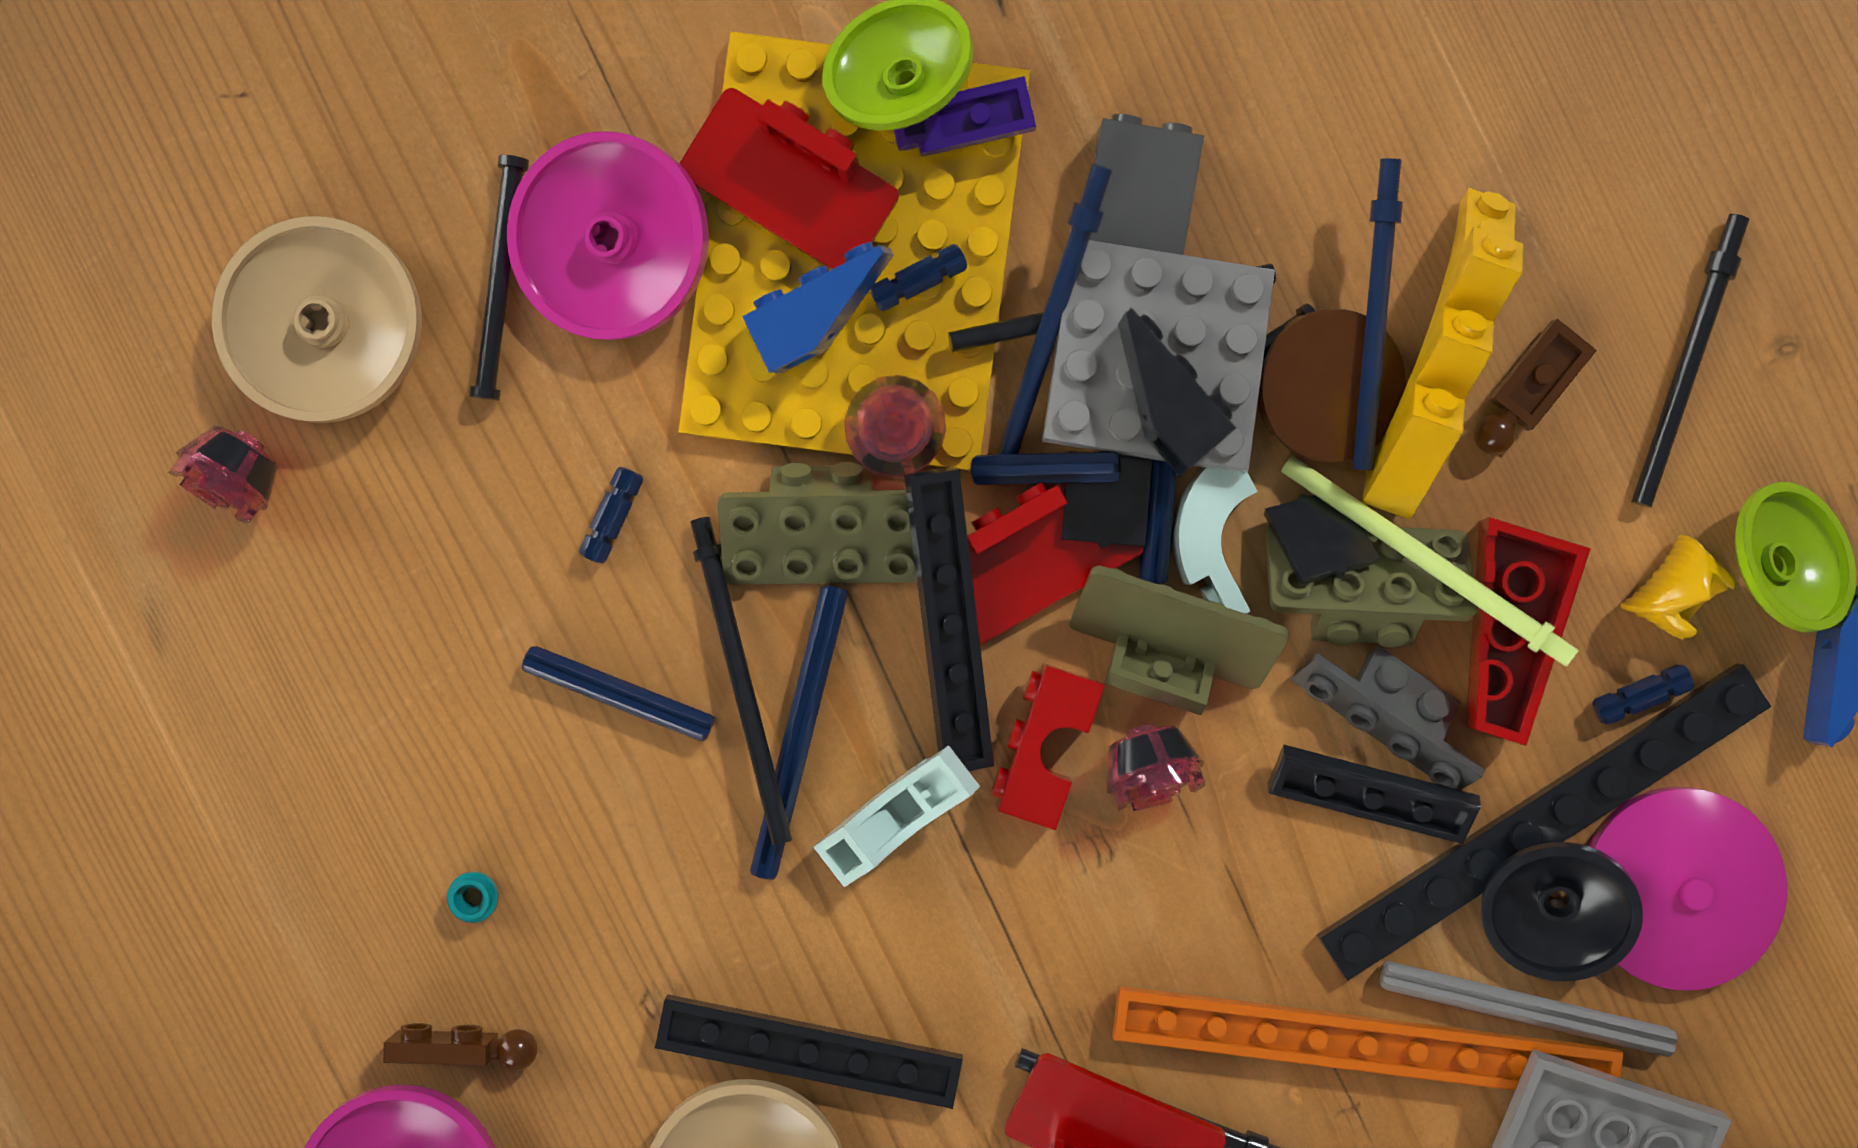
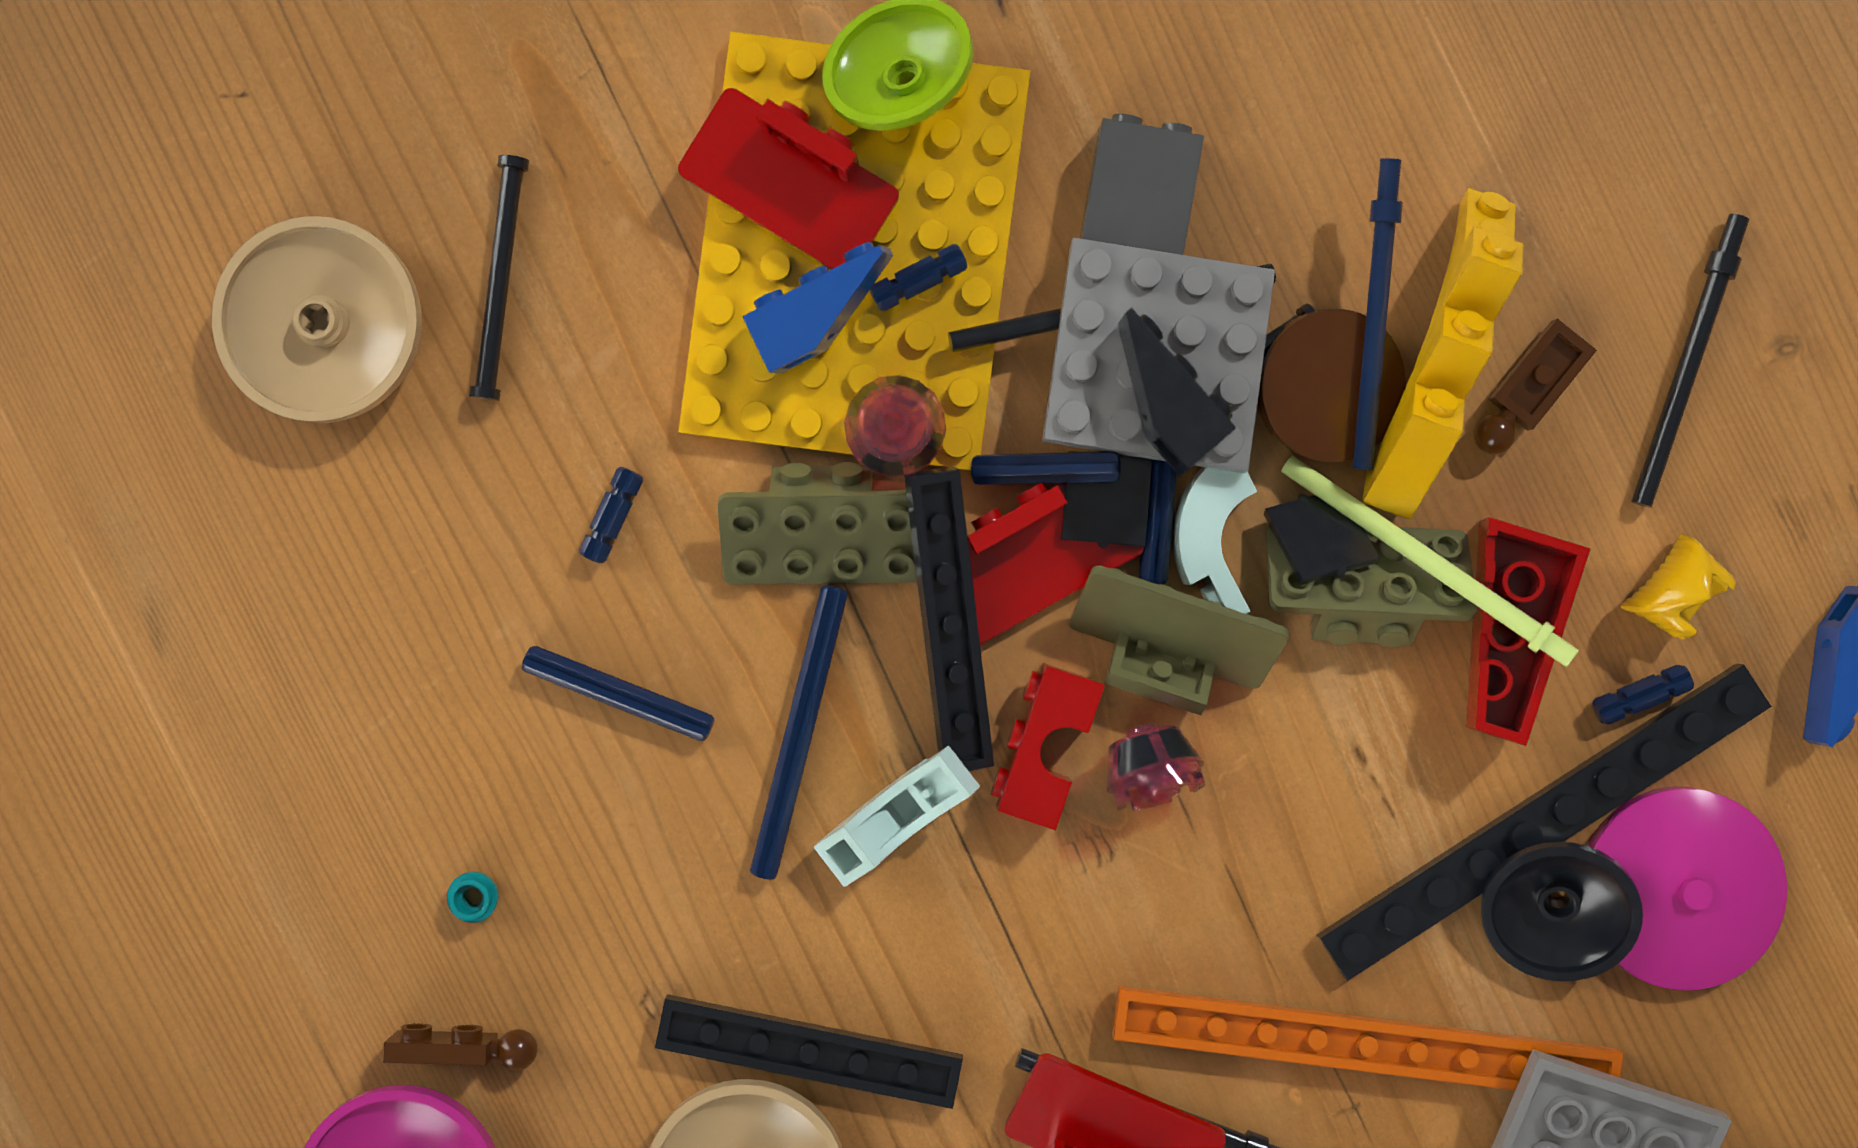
(227, 471): clear pink cone -> none
(607, 235): dark pink dish -> none
(709, 555): black bar -> none
(972, 119): dark purple hinge -> none
(1084, 220): dark blue bar -> none
(1374, 794): black tile -> none
(1396, 709): dark grey bracket -> none
(1527, 1008): light grey axle -> none
(1795, 557): lime dish -> none

